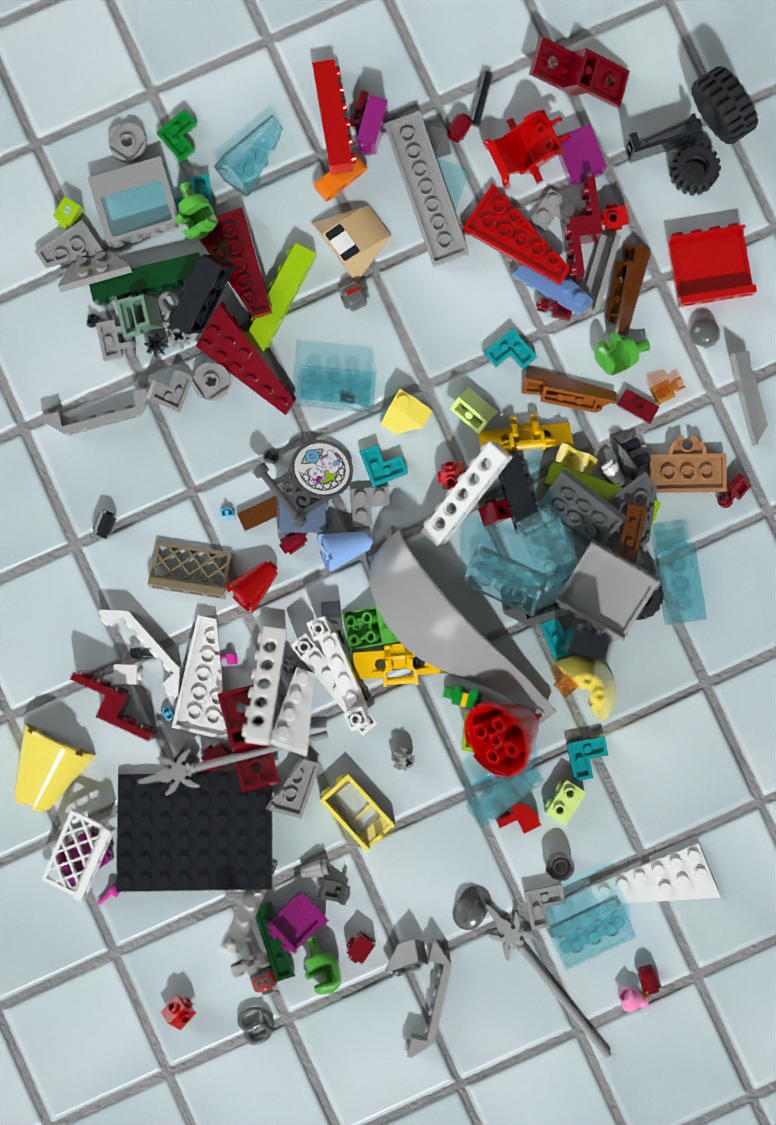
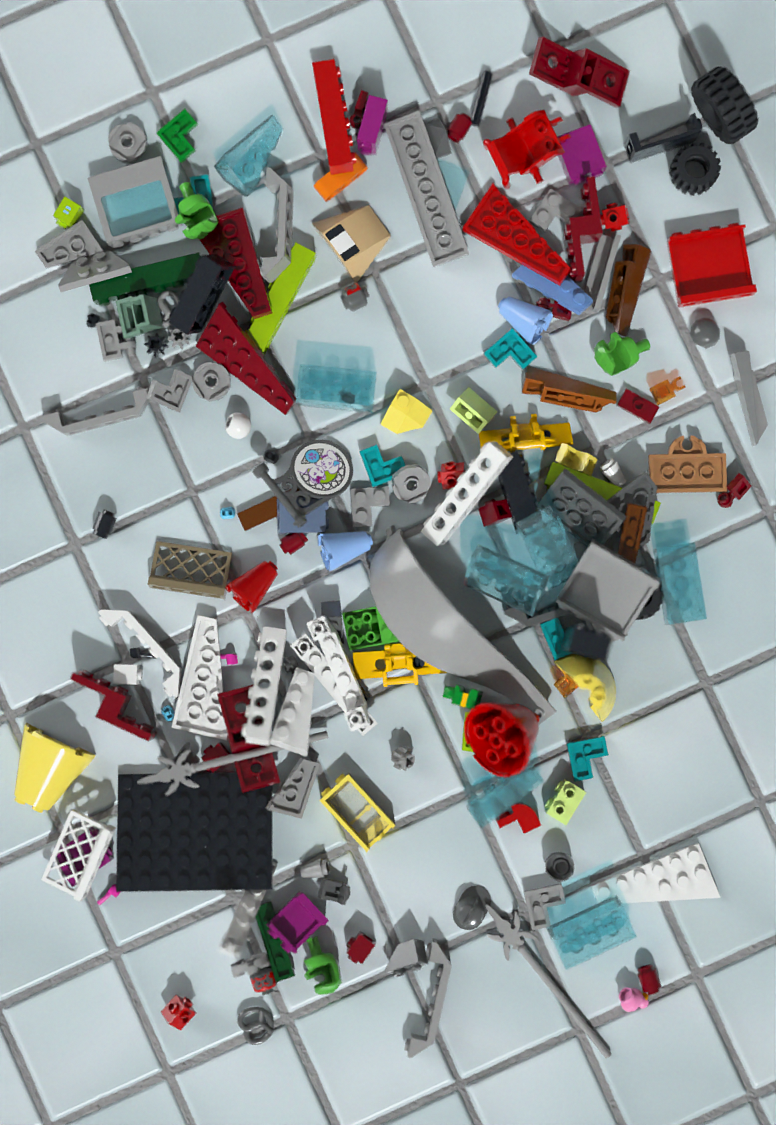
(238, 425): none -> white piece
(274, 266): none -> light grey slope
(403, 476): none -> light grey plate
(525, 318): none -> light blue cone
(629, 464): black connector -> none

